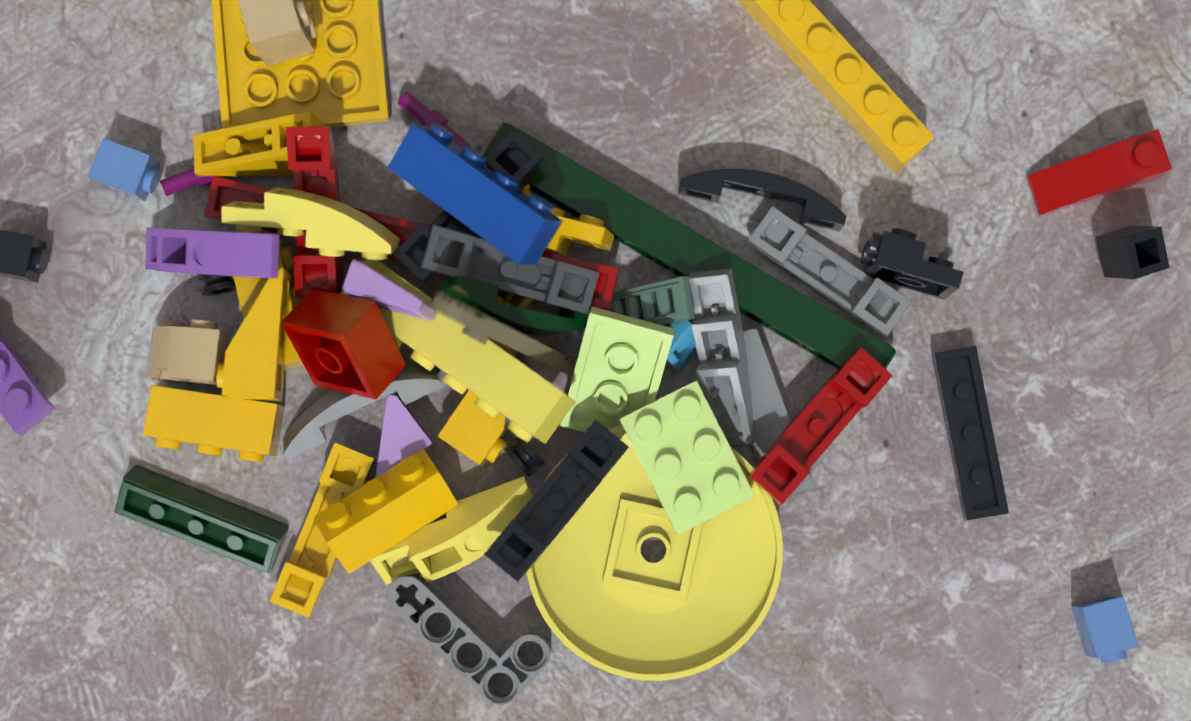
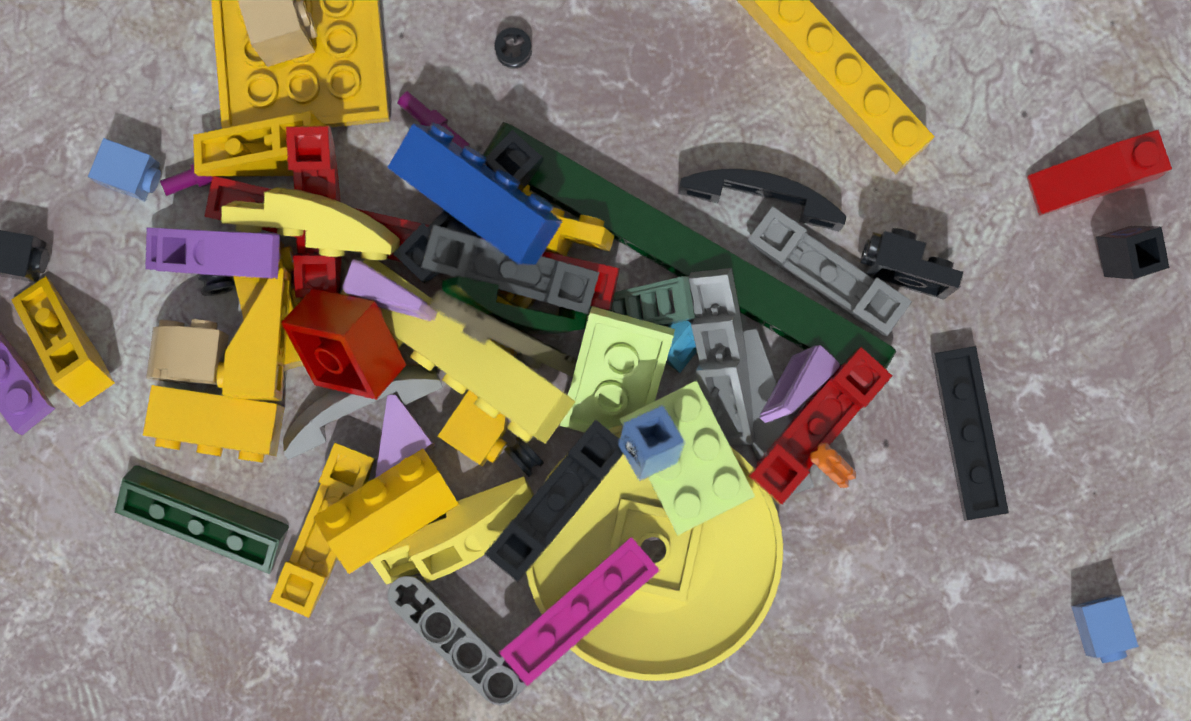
(62, 343): none -> yellow slope
(500, 47): none -> black bush
(579, 611): none -> dark pink plate
(651, 442): none -> medium blue brick
(799, 381): none -> lavender slope
(833, 465): none -> orange axle

